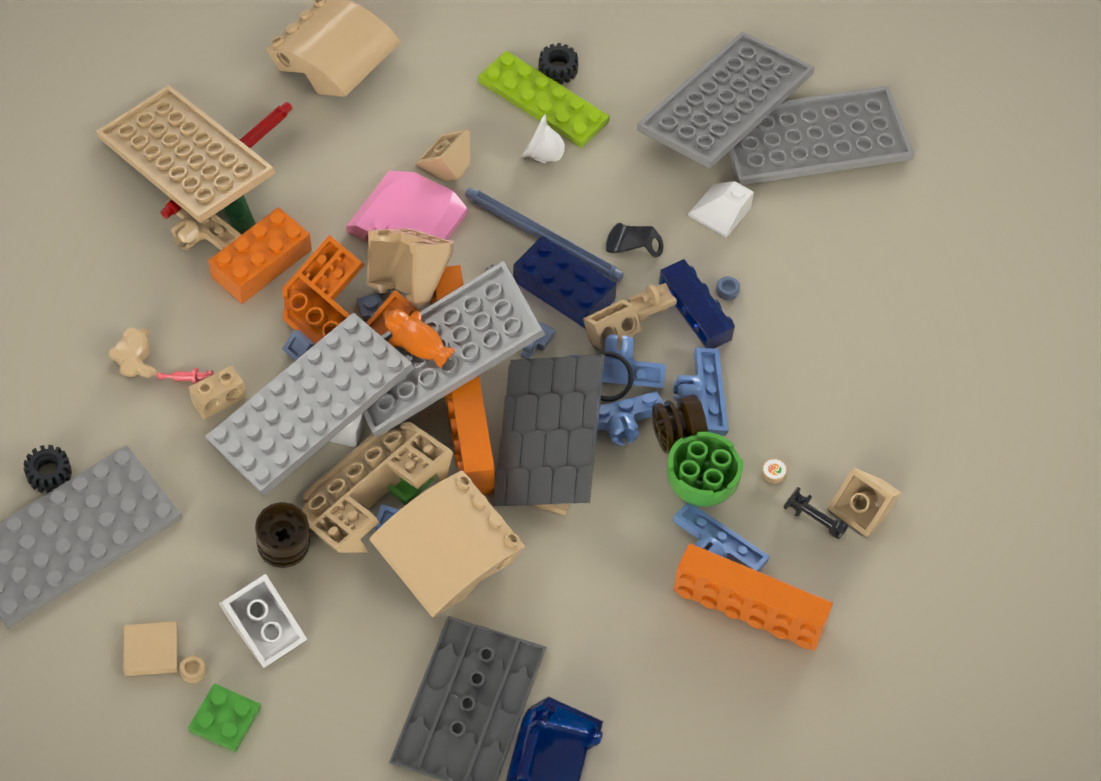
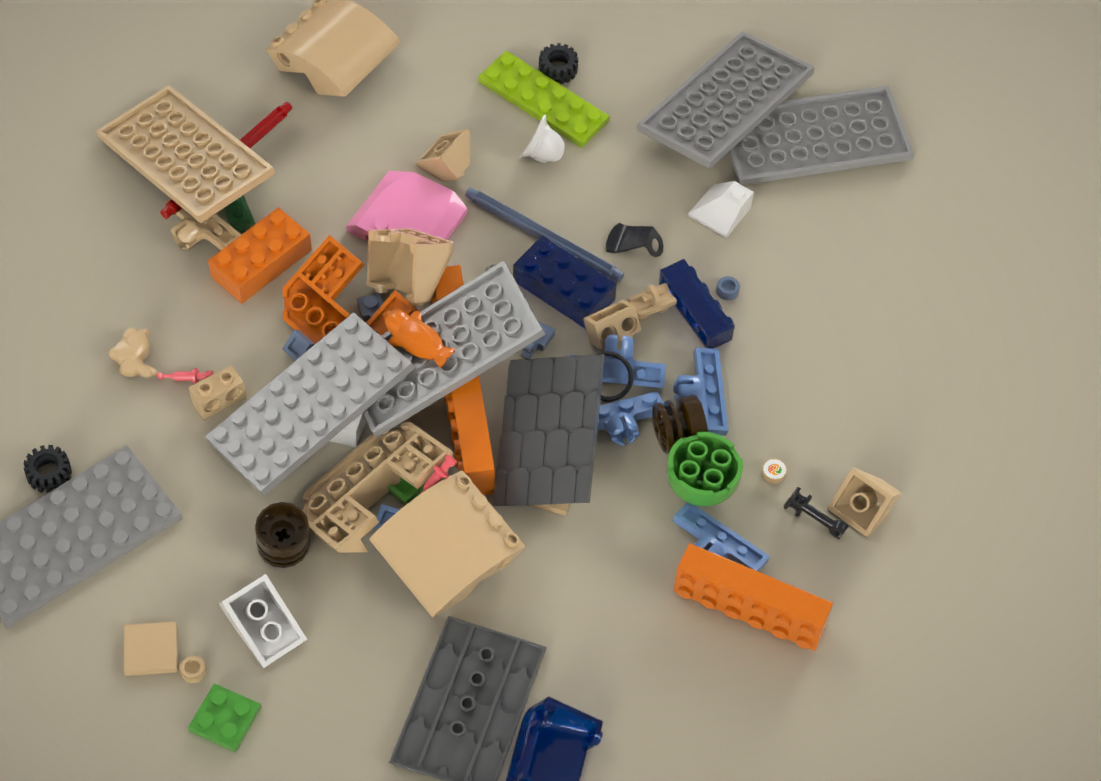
(440, 472): none -> coral piece

